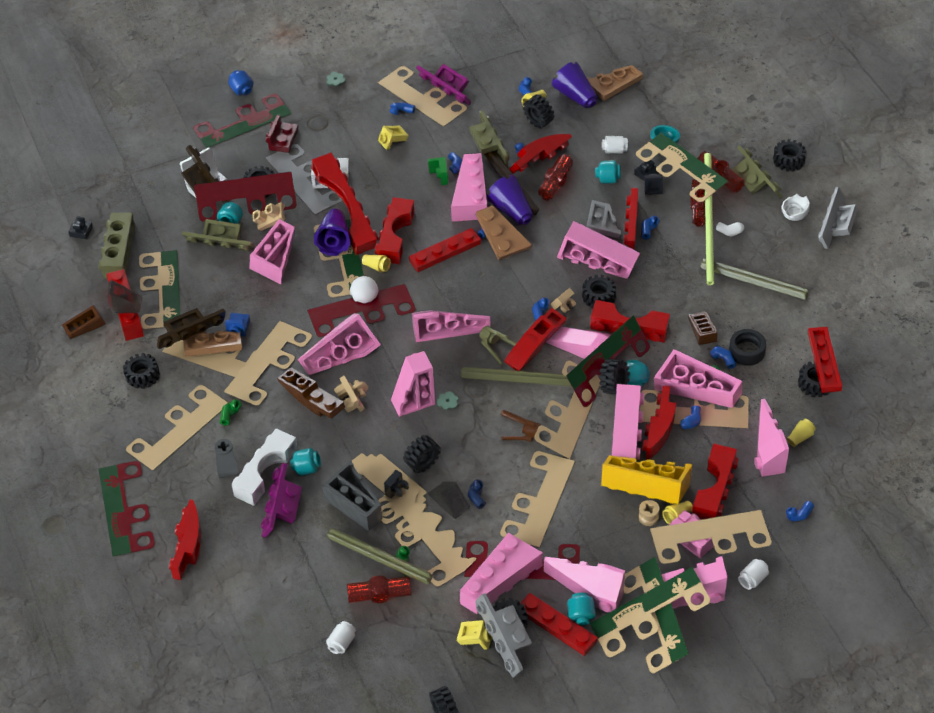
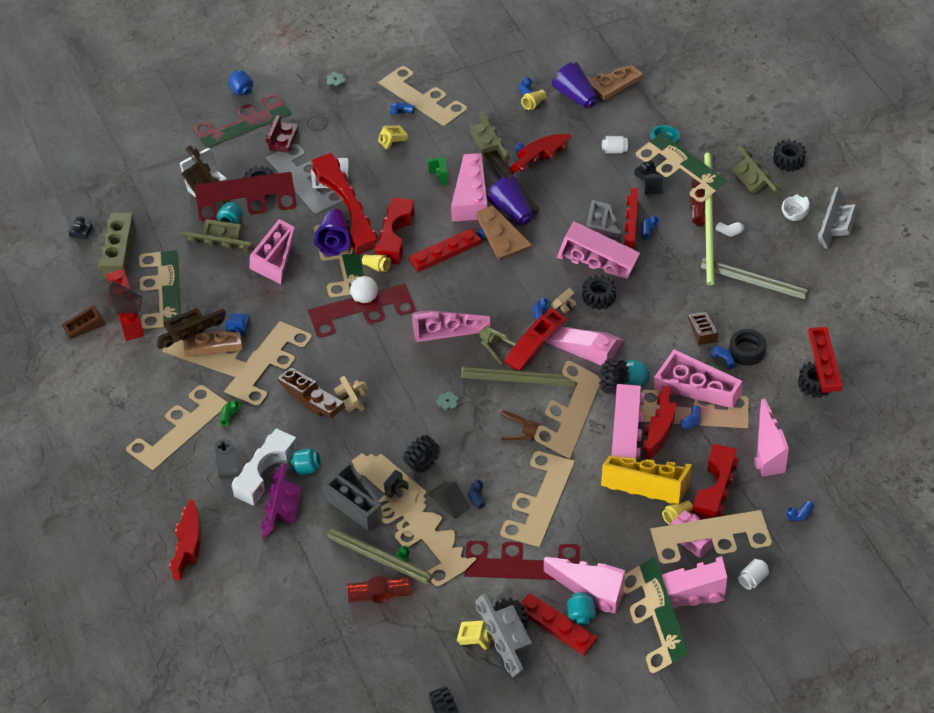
(118, 514): piece -> none
(144, 378): black tyre -> none
(269, 216): tan hips -> none
(341, 637): white brick -> none
(344, 343): bright pink wedge -> none
(414, 385): bright pink wedge -> none
(449, 80): magenta bracket -> none
(456, 162): blue arm -> none
(501, 570): bright pink wedge -> none
(538, 111): black tyre -> none
(555, 177): clear red piece -> none
(581, 375): piece -> none
(608, 172): teal head -> none
(608, 319): red arch -> none
(640, 609): piece -> none
(646, 517): tan wheel -> none
(721, 167): clear red piece -> none
(801, 432): light yellow cone -> none

